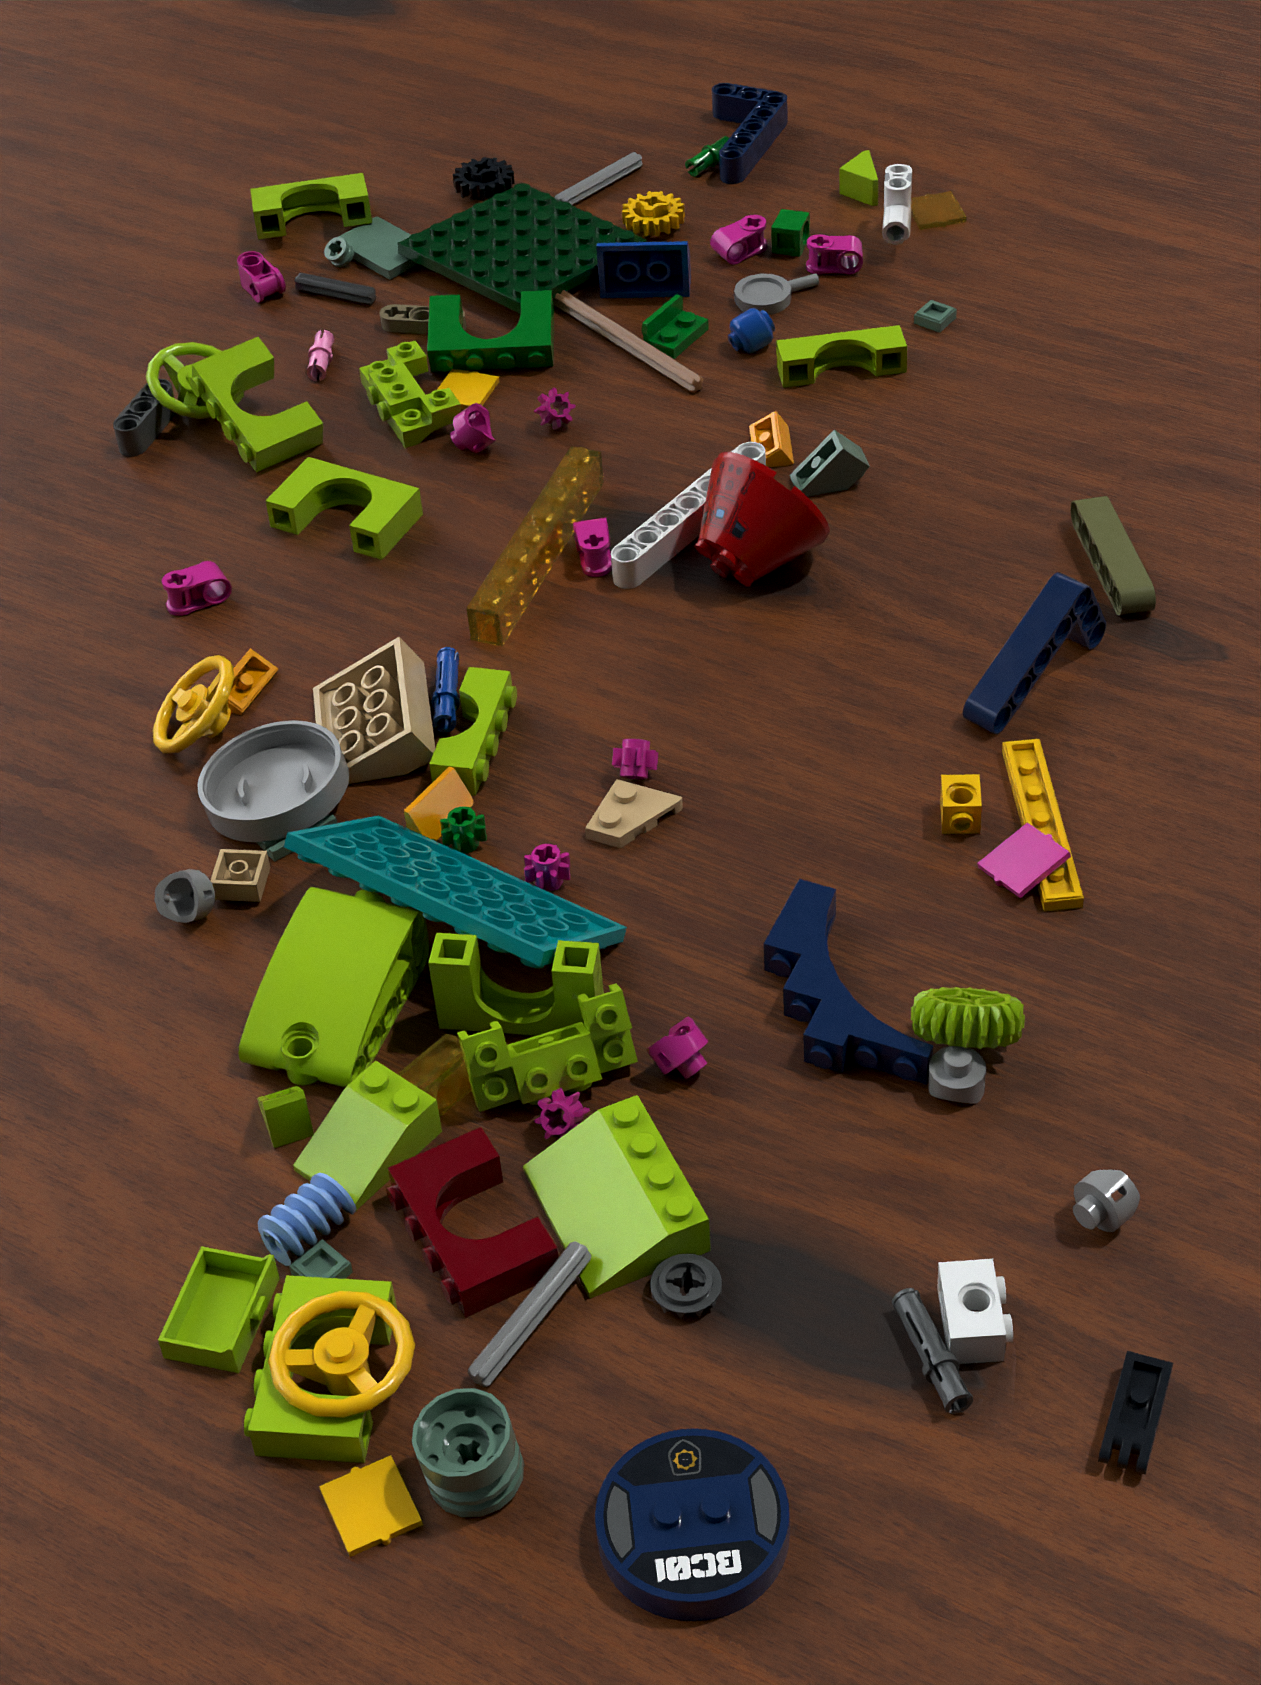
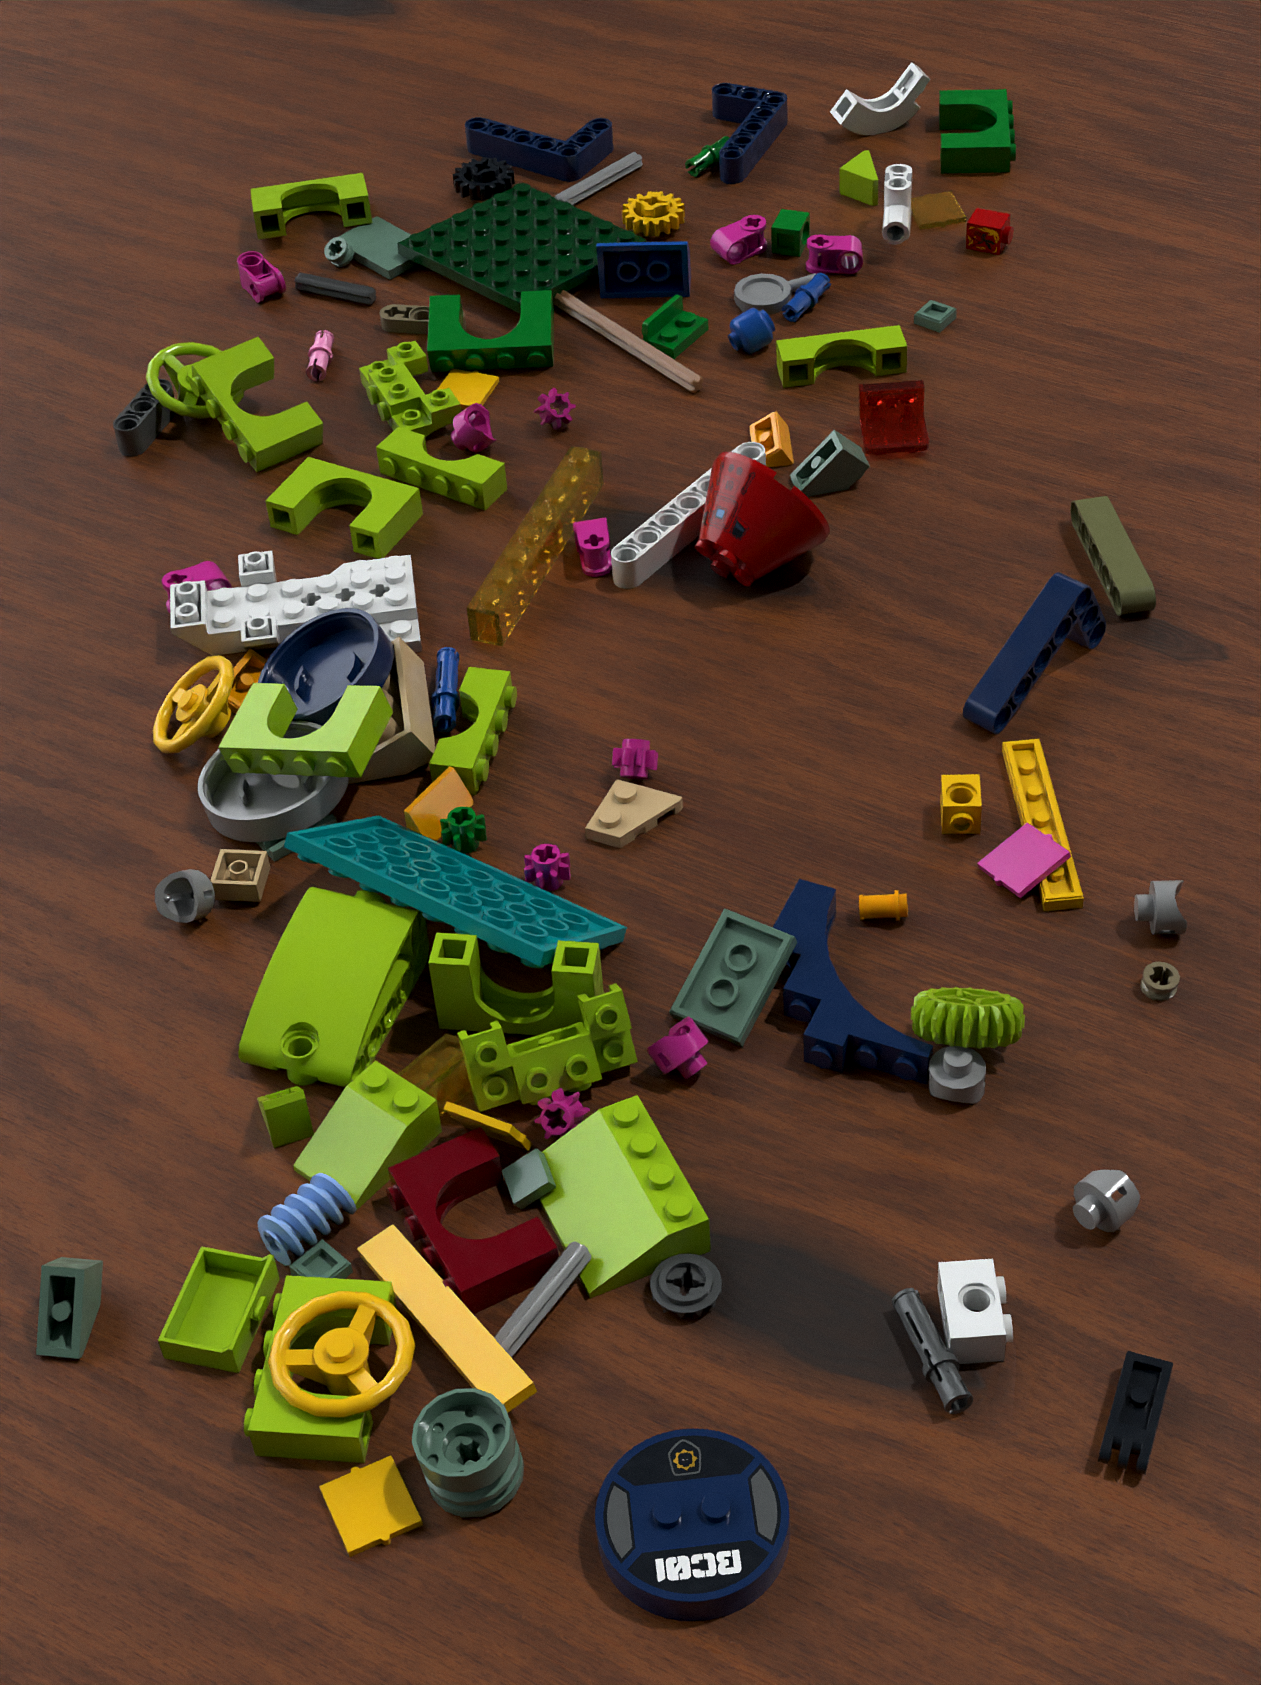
(68, 1306): none -> sand green slope
(268, 611): none -> white piece
(327, 657): none -> dark blue piece
(335, 750): none -> lime arch
(446, 1319): none -> yellow tile
(470, 480): none -> lime arch
(491, 1126): none -> yellow piece
(528, 1178): none -> sand green tile
(540, 153): none -> dark blue beam
(733, 976): none -> sand green tile
(806, 297): none -> blue pin
(883, 906): none -> light orange pin
(886, 111): none -> white arch
(892, 417): none -> clear red bracket
(977, 151): none -> green arch
(988, 231): none -> red brick
(1161, 908): none -> light grey piece
(1165, 972): none -> dark tan bush

